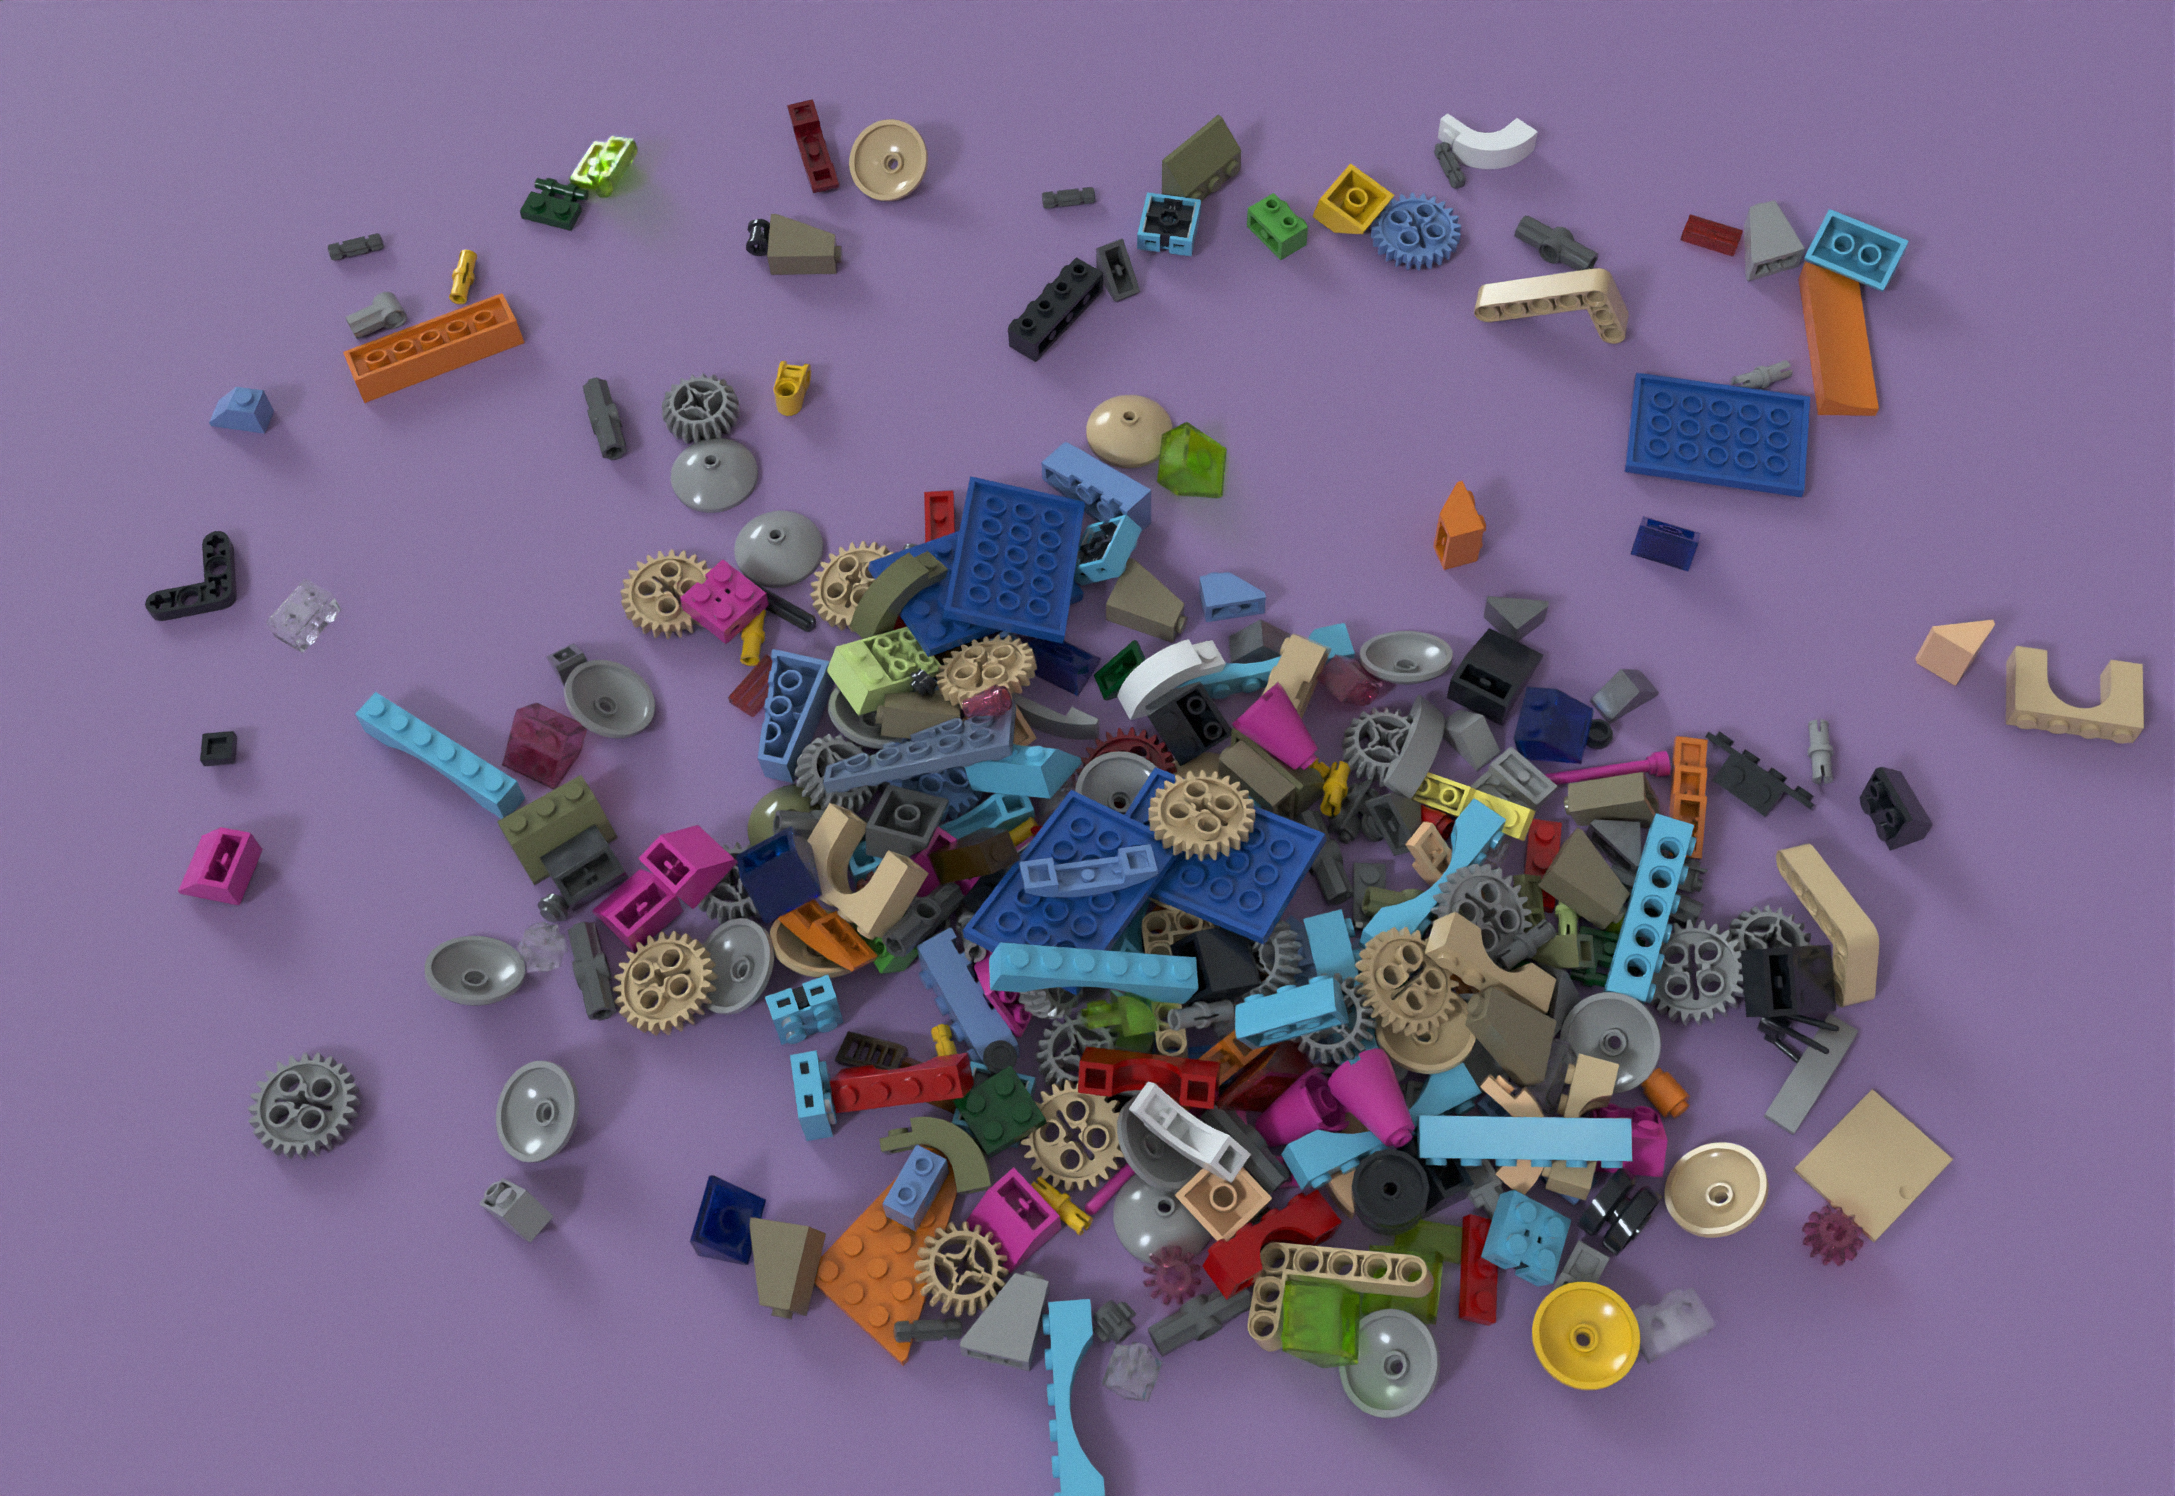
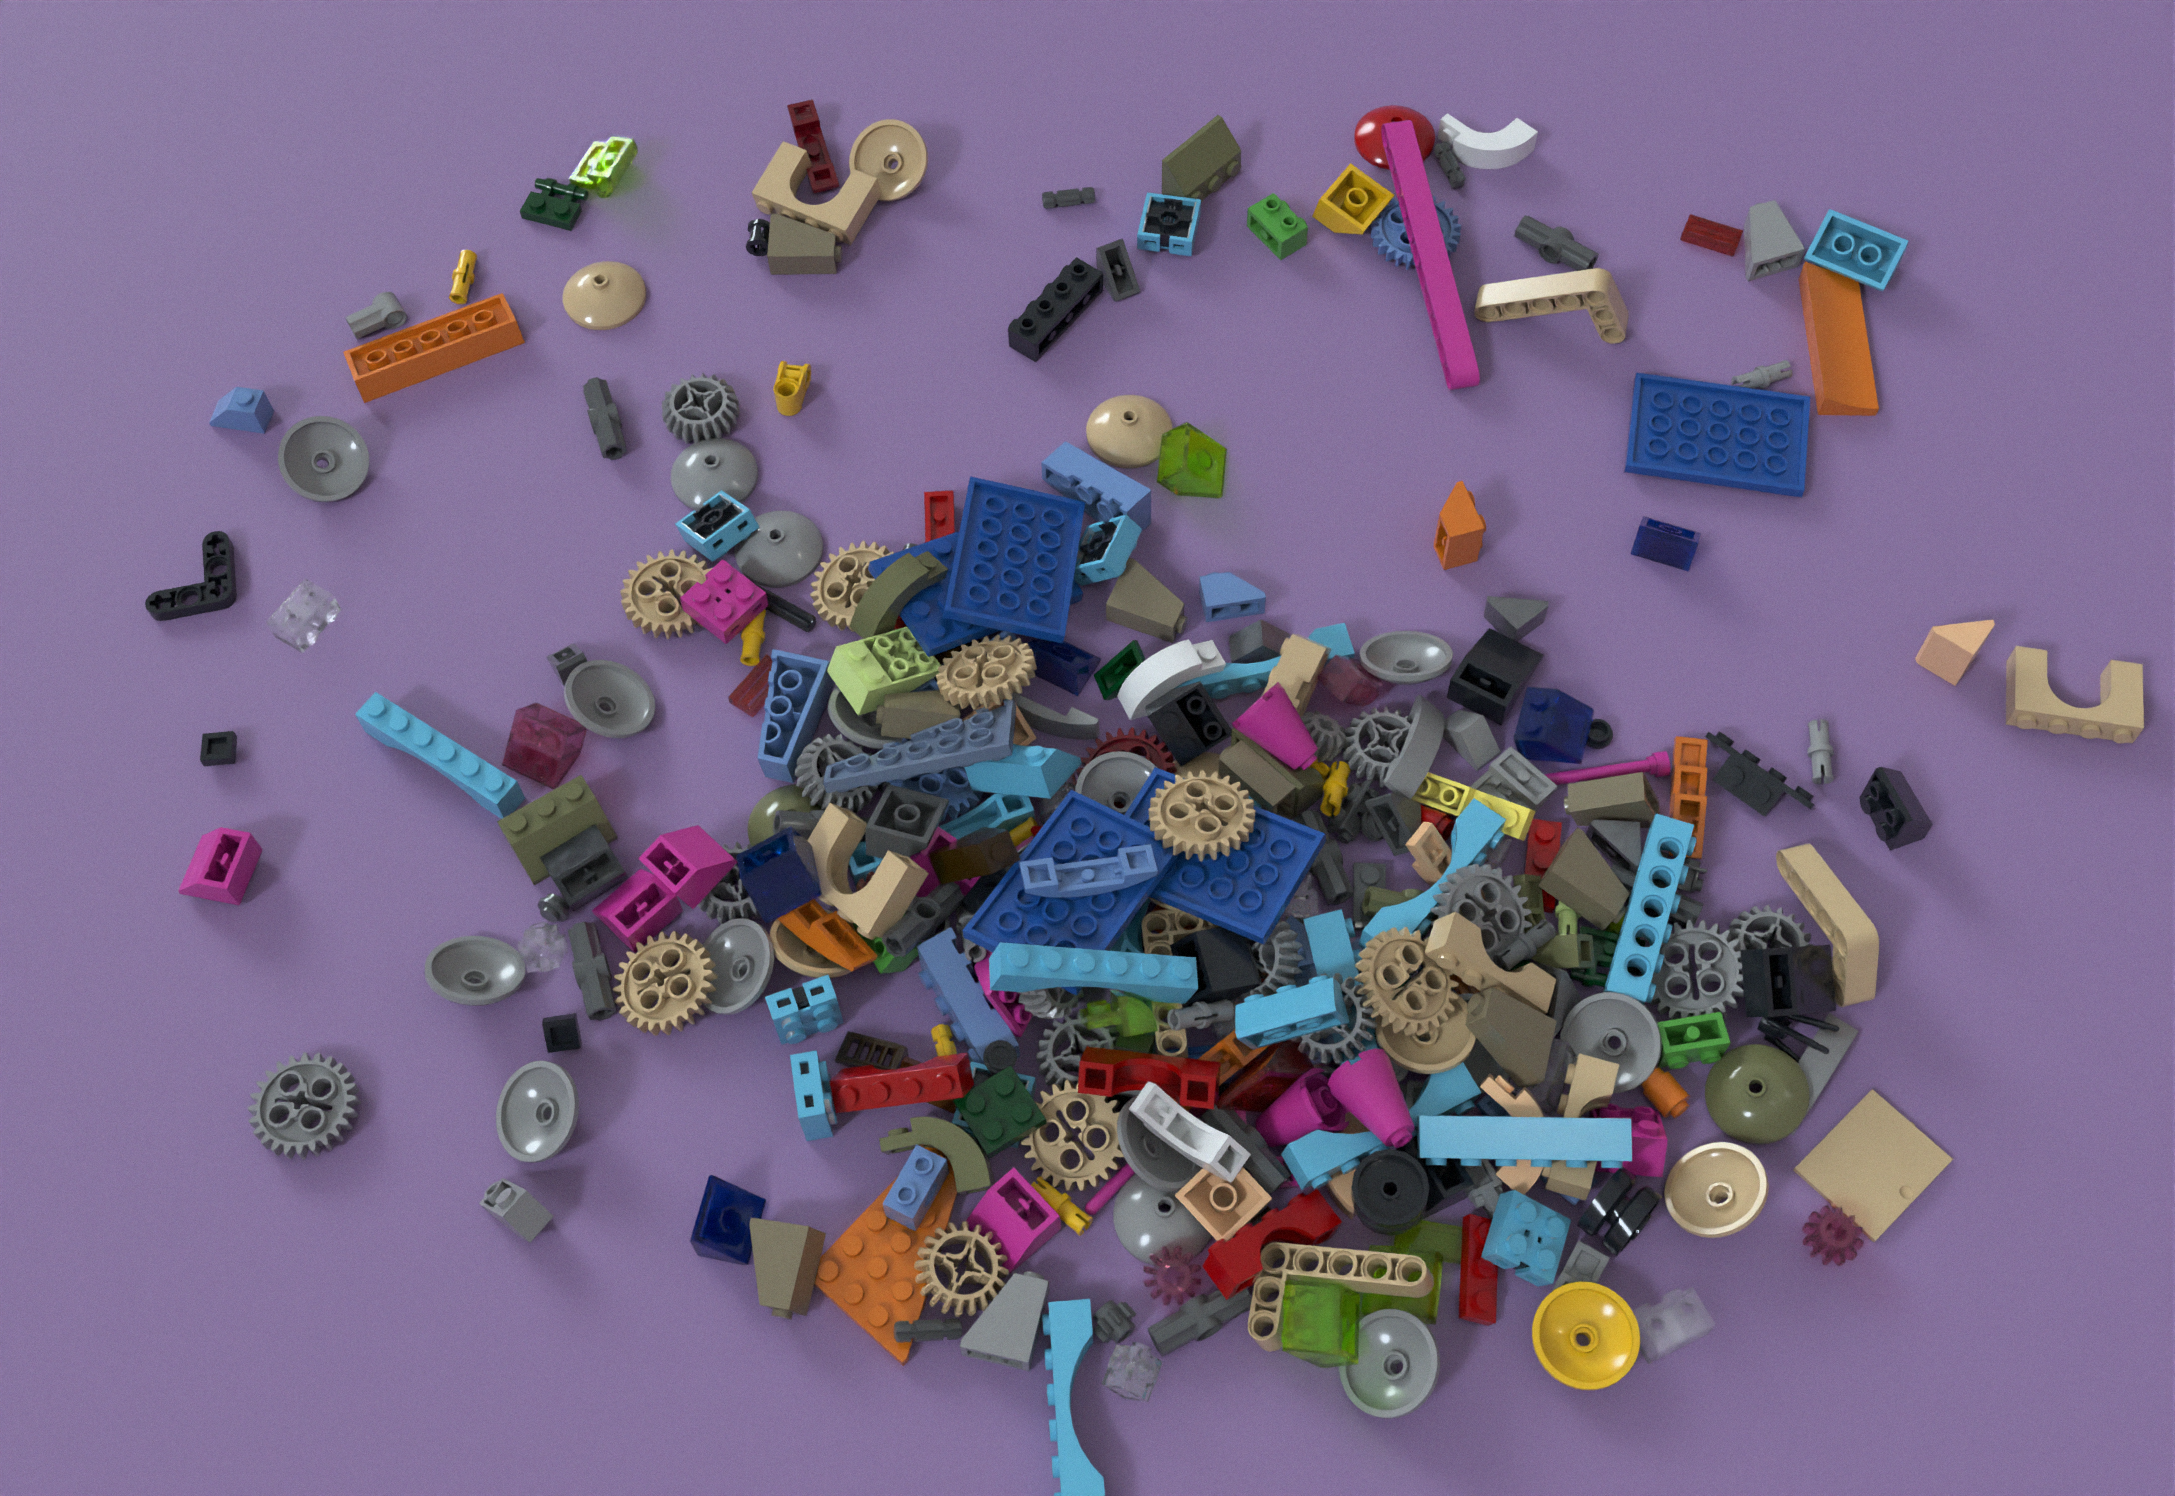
(326, 440): none -> light grey dish
(355, 246): dark grey axle -> none
(562, 1033): none -> black plate
(604, 295): none -> tan dish
(717, 525): none -> medium azure piece
(840, 216): none -> tan arch
(922, 682): black plate -> none
(989, 702): clear pink cone -> none
(1304, 902): none -> clear plate
(1326, 734): none -> light grey gear
(1369, 137): none -> red dish
(1430, 255): none -> dark pink beam
(1623, 694): flat silver slope -> none
(1693, 1040): none -> bright green brick
(1762, 1115): none -> olive dish

